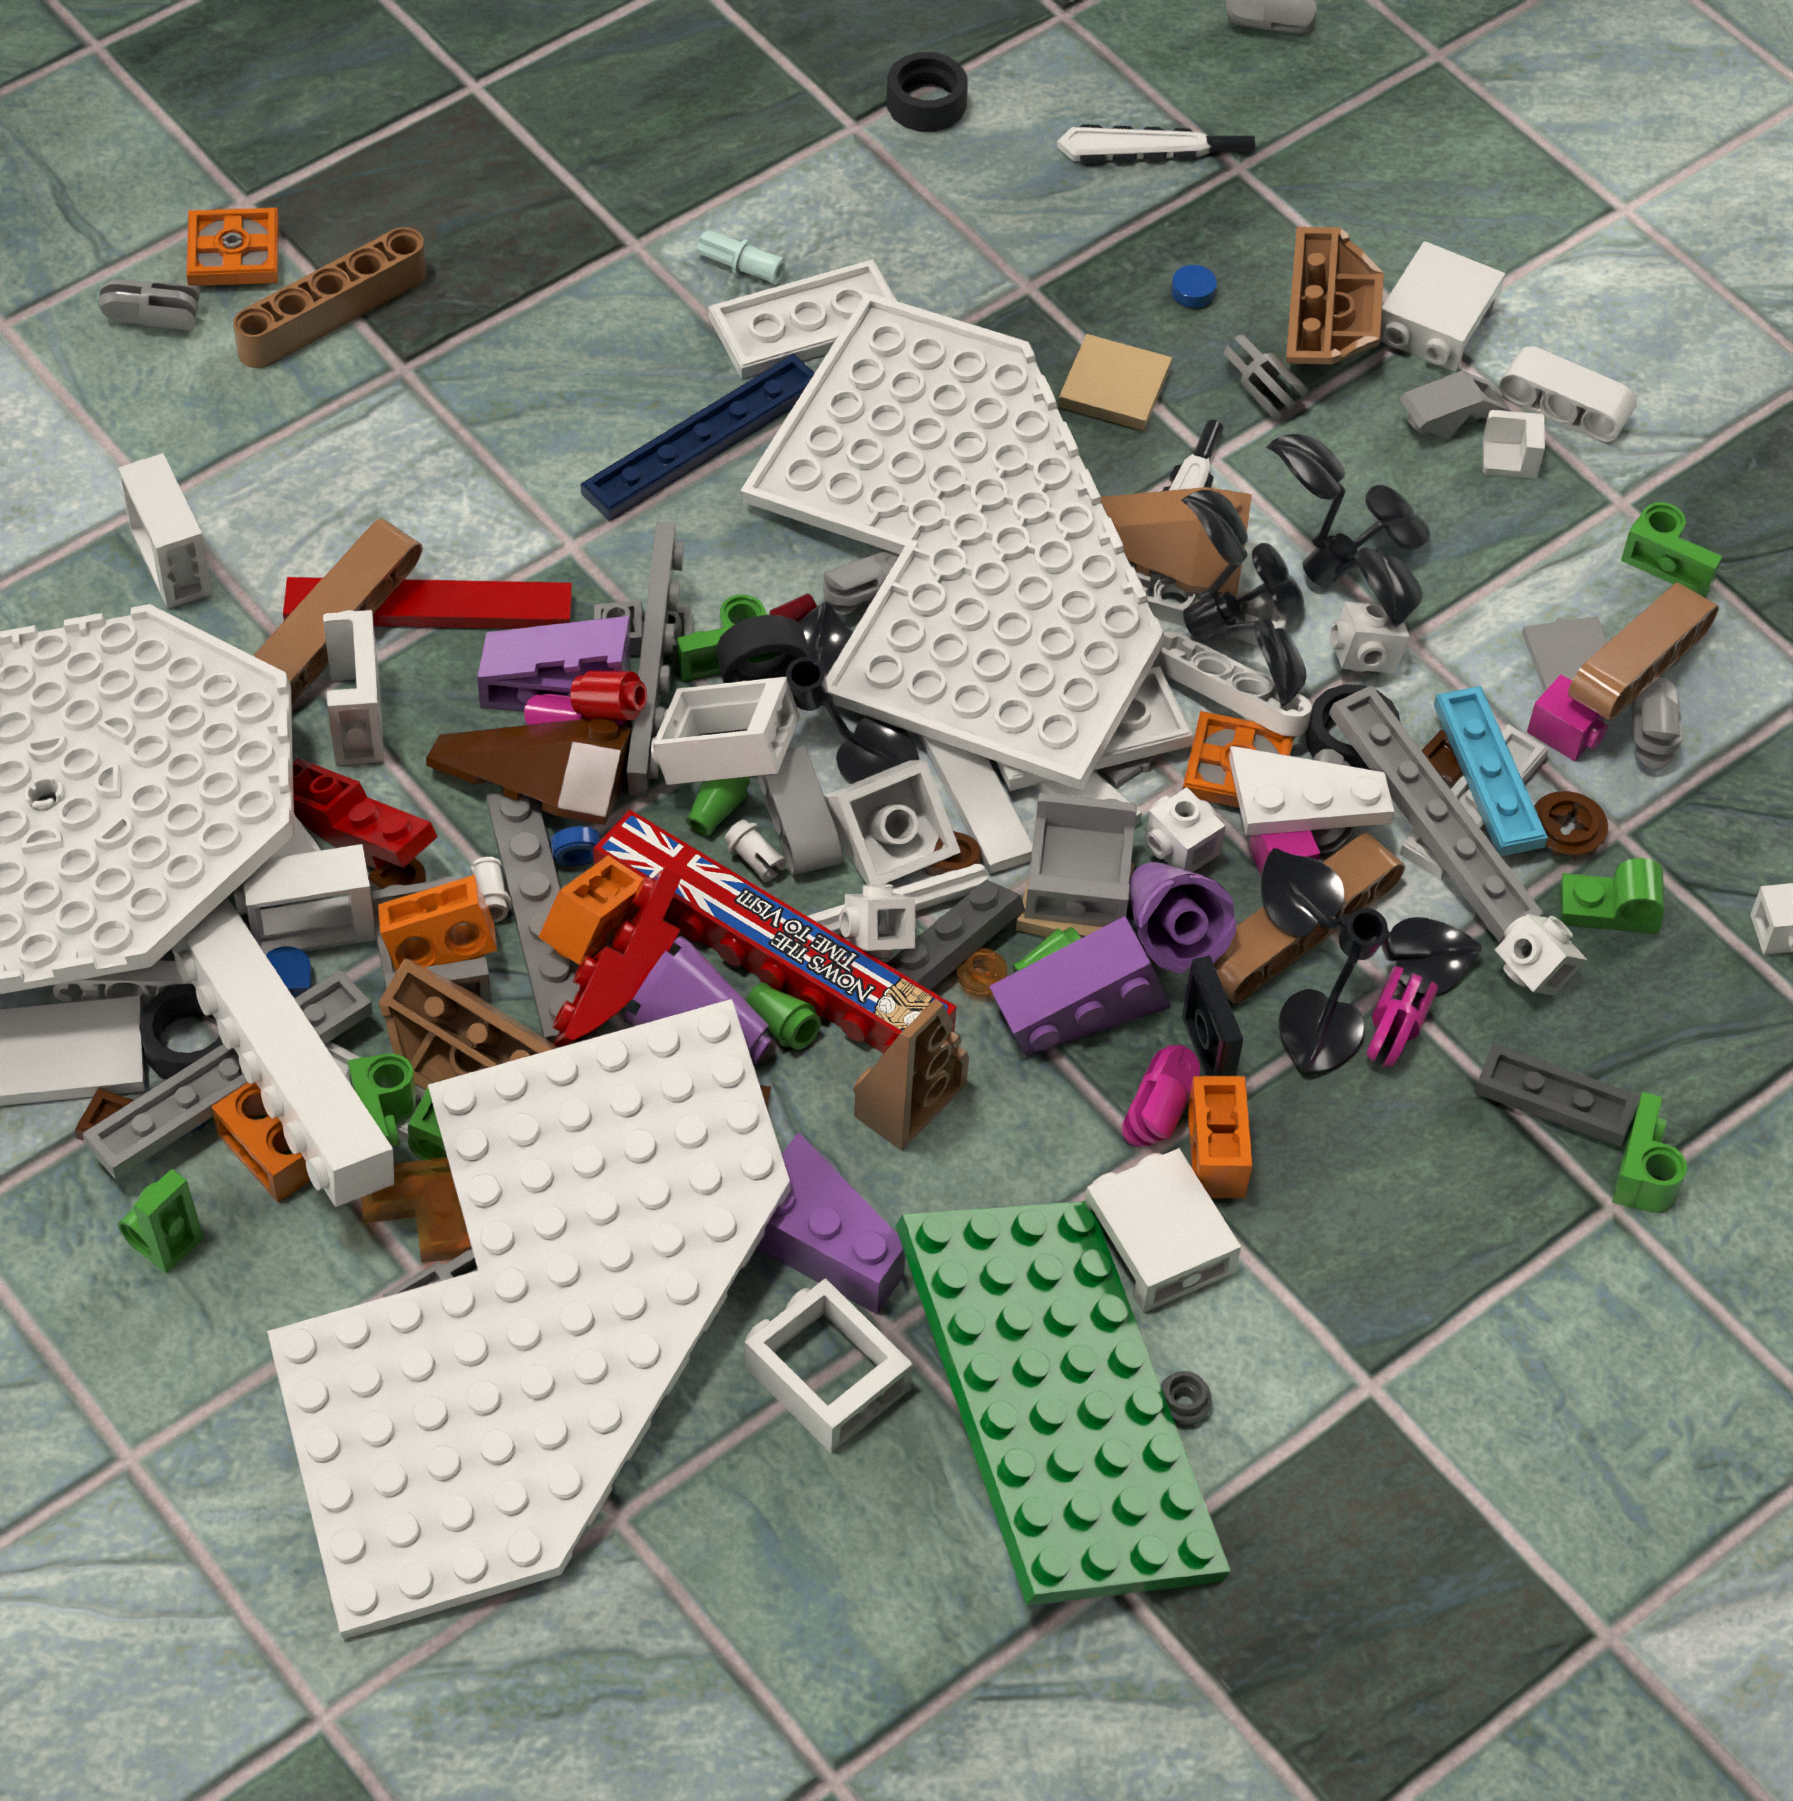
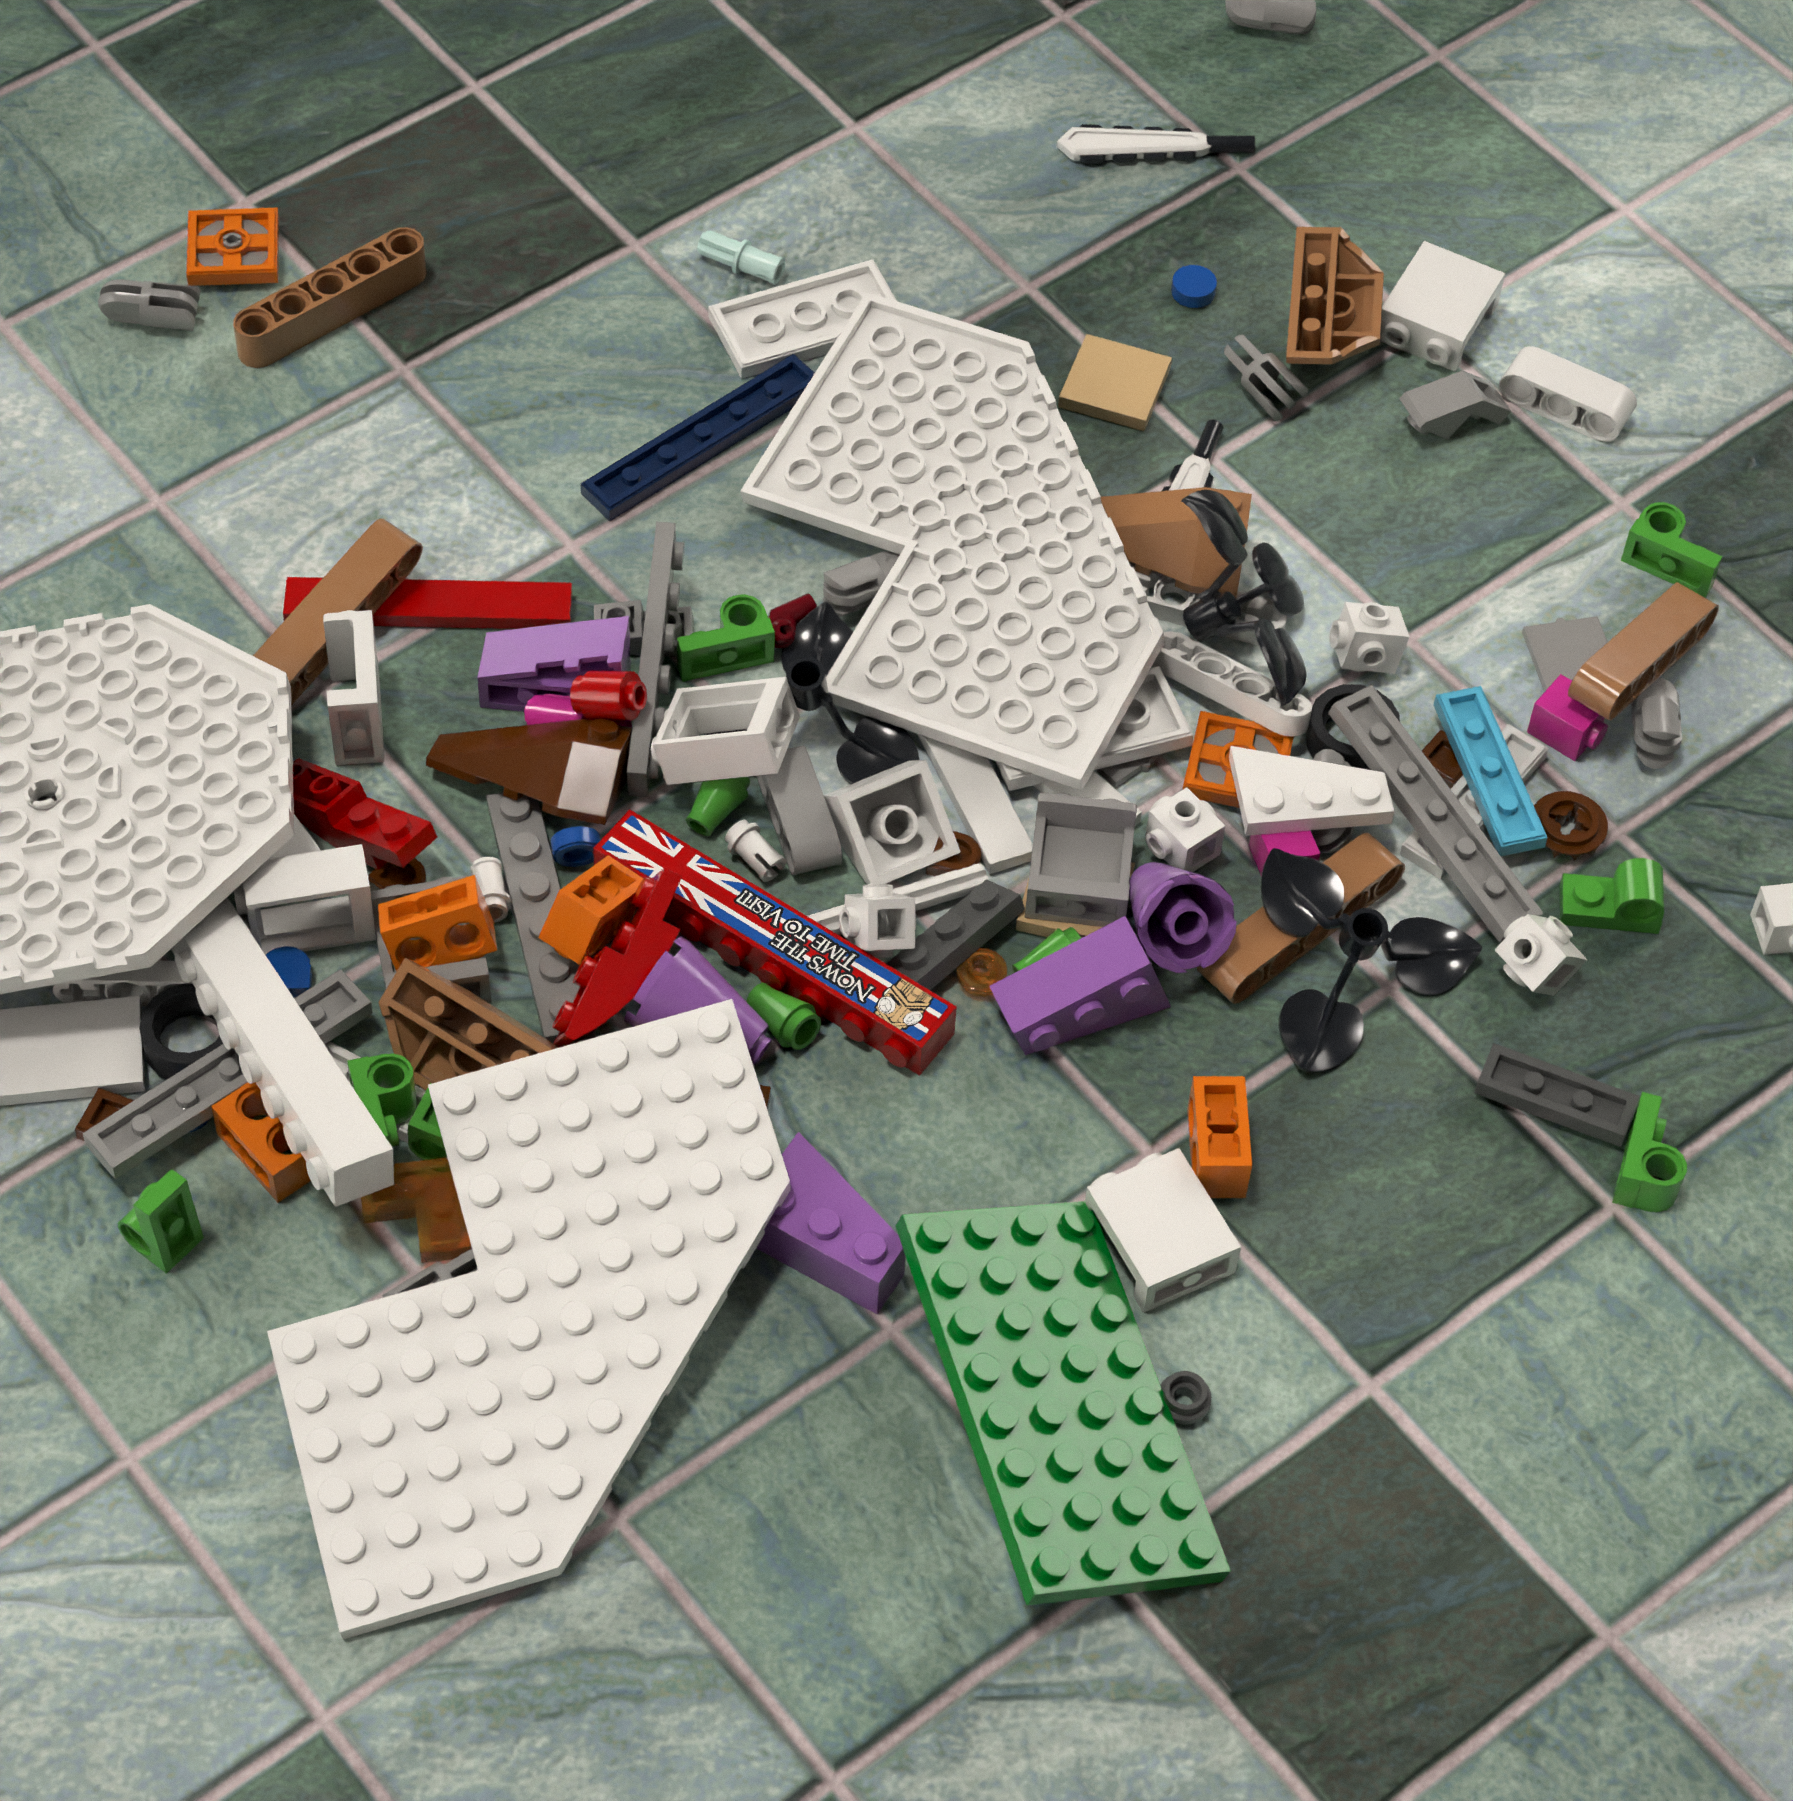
(165, 531): white window -> none
(756, 637): black tyre -> none
(859, 1404): white window -> none
(913, 1078): medium nougat wedge -> none
(926, 69): black tyre -> none
(1161, 1096): dark pink arm -> none
(1211, 1021): black plate -> none
(1335, 555): black plant -> none
(1397, 1017): dark pink arm -> none
(1513, 444): white panel -> none

